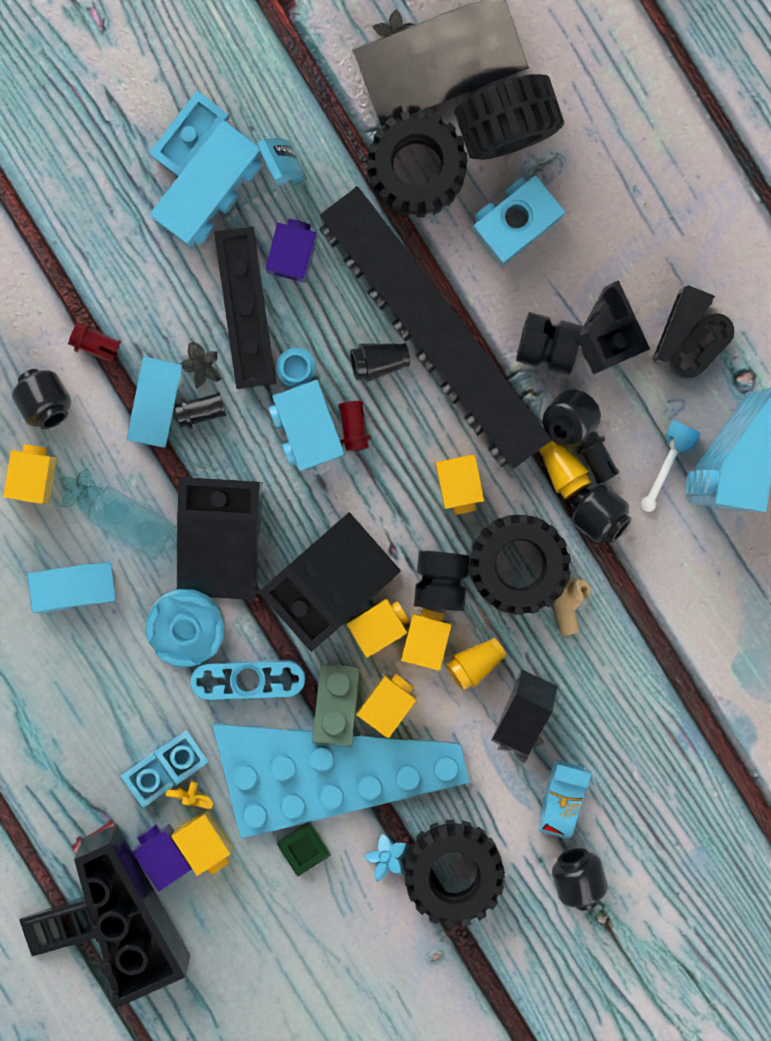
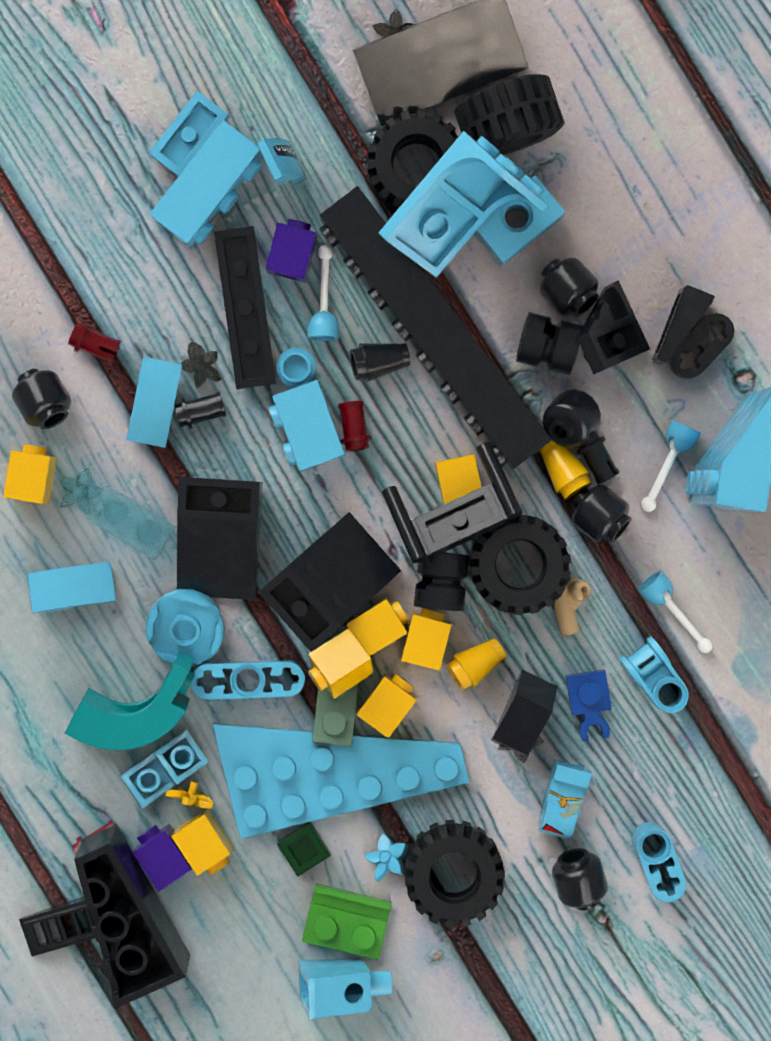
(132, 725): none -> teal arch
(324, 325): none -> hinge
(325, 986): none -> medium azure torso
(339, 664): none -> yellow brick
(346, 921): none -> bright green plate
(456, 202): none -> medium azure bracket
(459, 519): none -> black plate
(569, 286): none -> black head
(588, 696): none -> blue plate
(655, 674): none -> medium azure piece
(658, 591): none -> hinge
(666, 855): none -> medium azure beam

